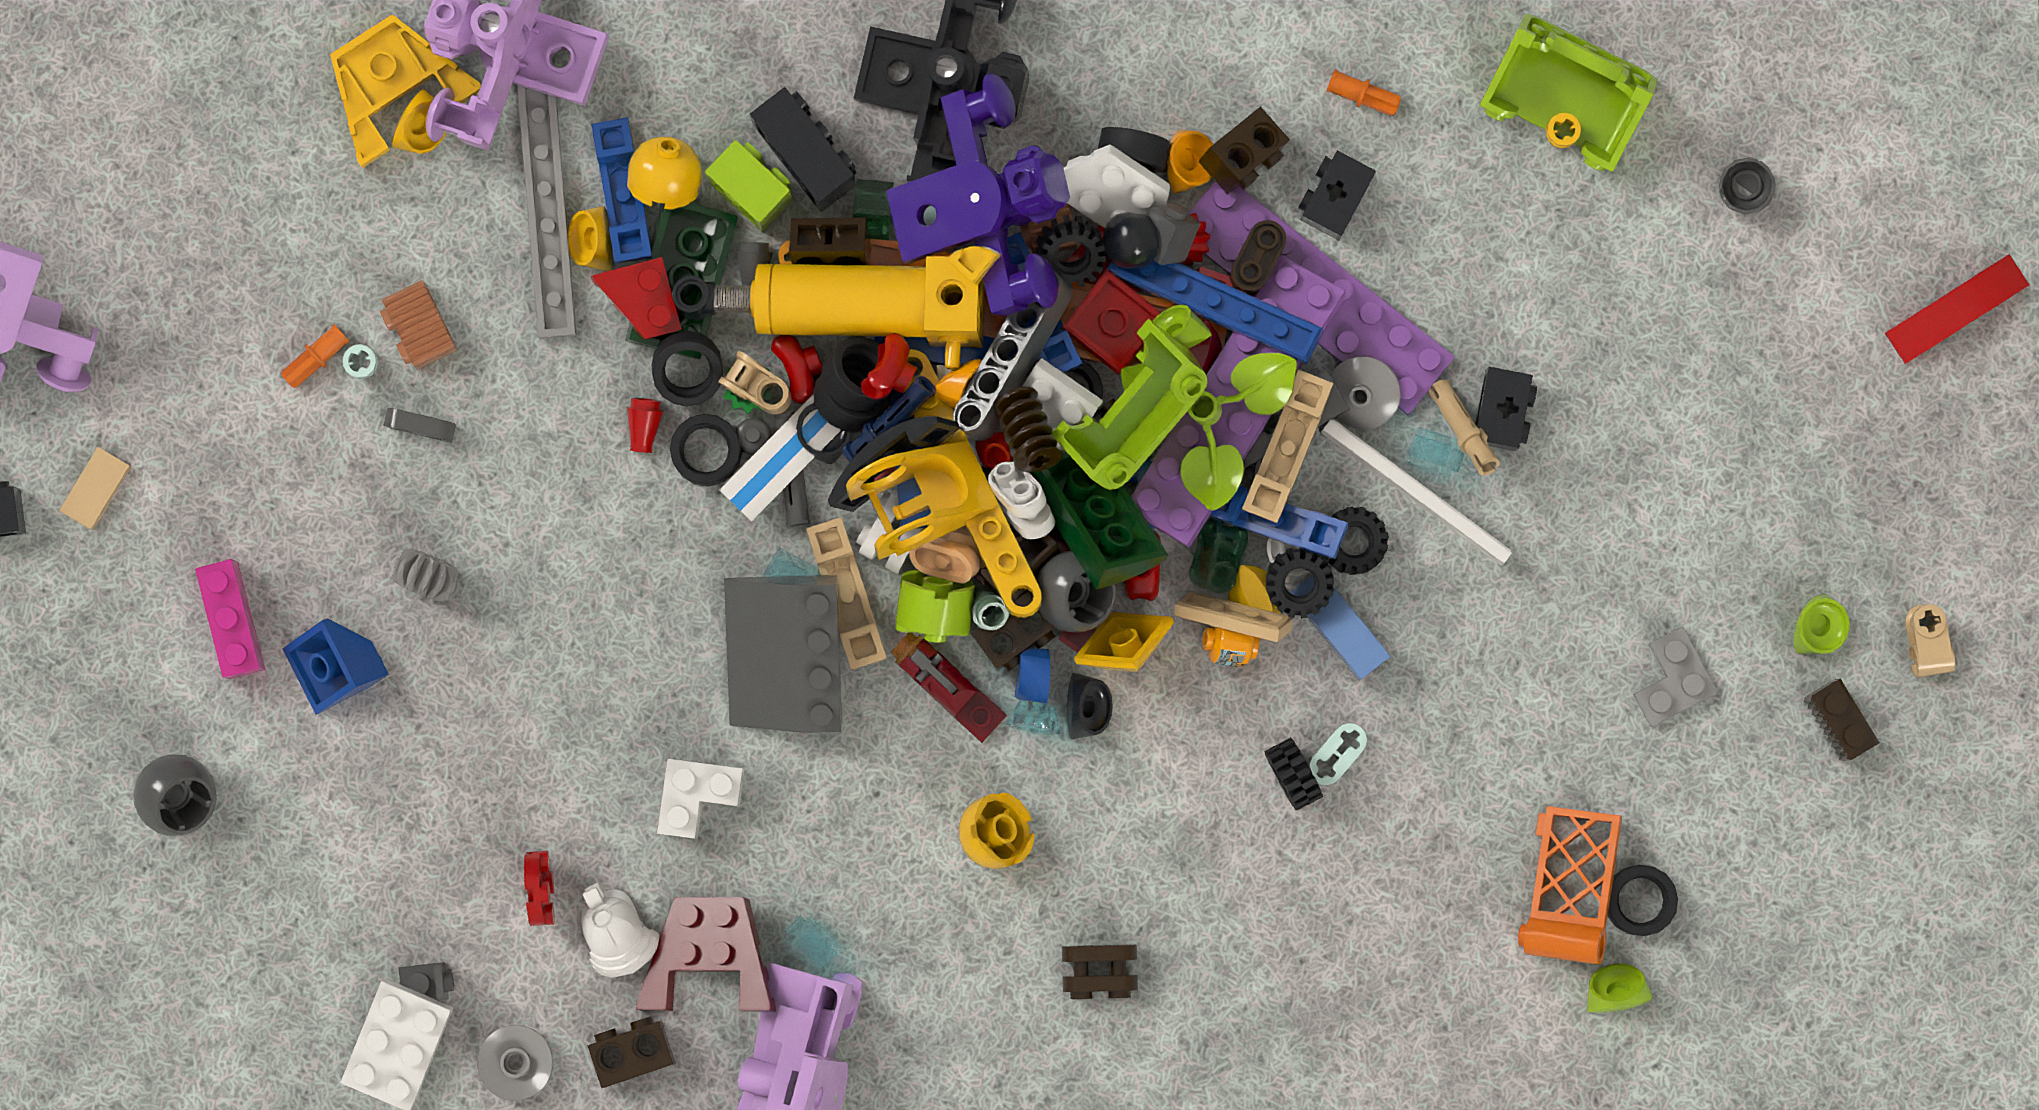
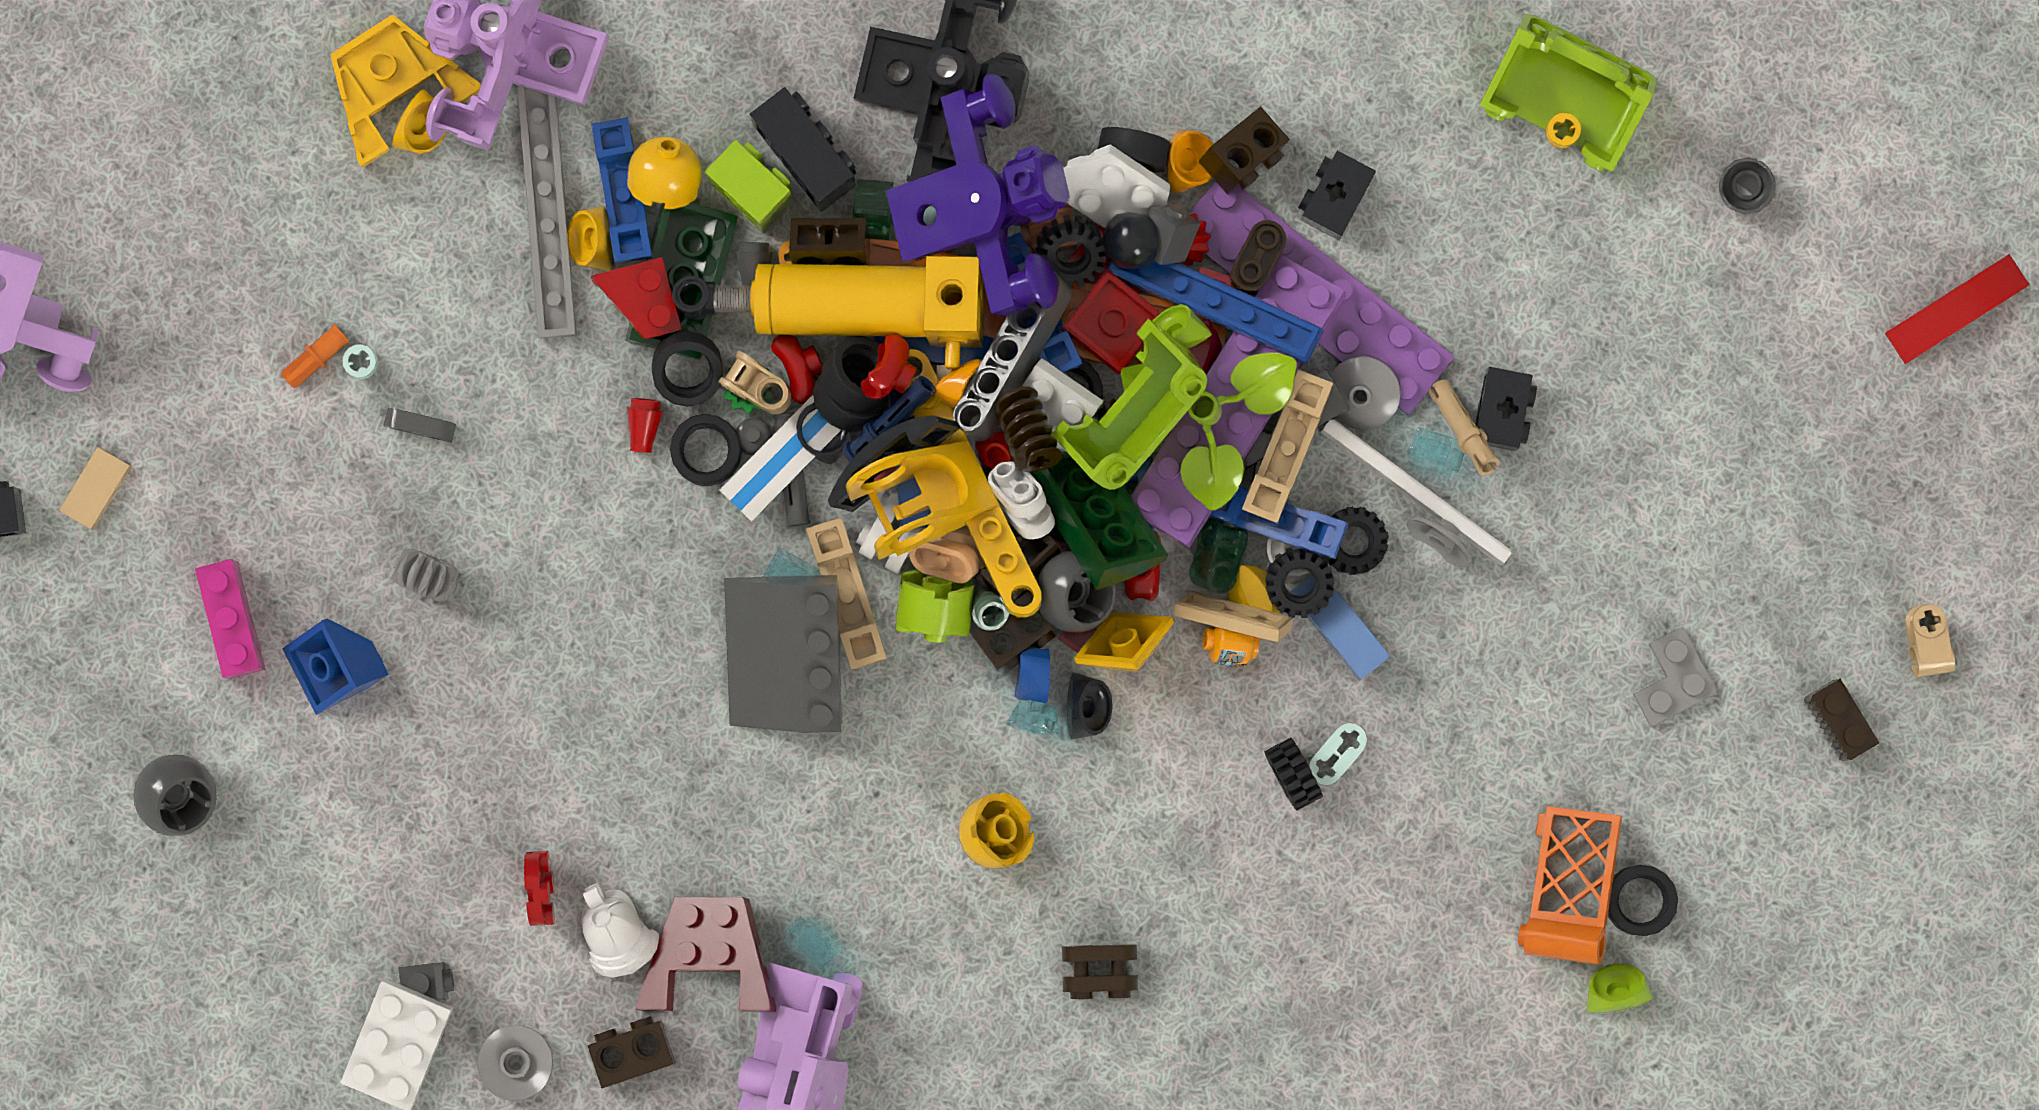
(418, 325): nougat brick -> none
(688, 786): white brick -> none
(948, 686): dark red plate -> none
(973, 261): yellow tile -> none
(1363, 93): orange axle -> none
(1442, 538): none -> light grey dish
(1821, 626): lime piece -> none

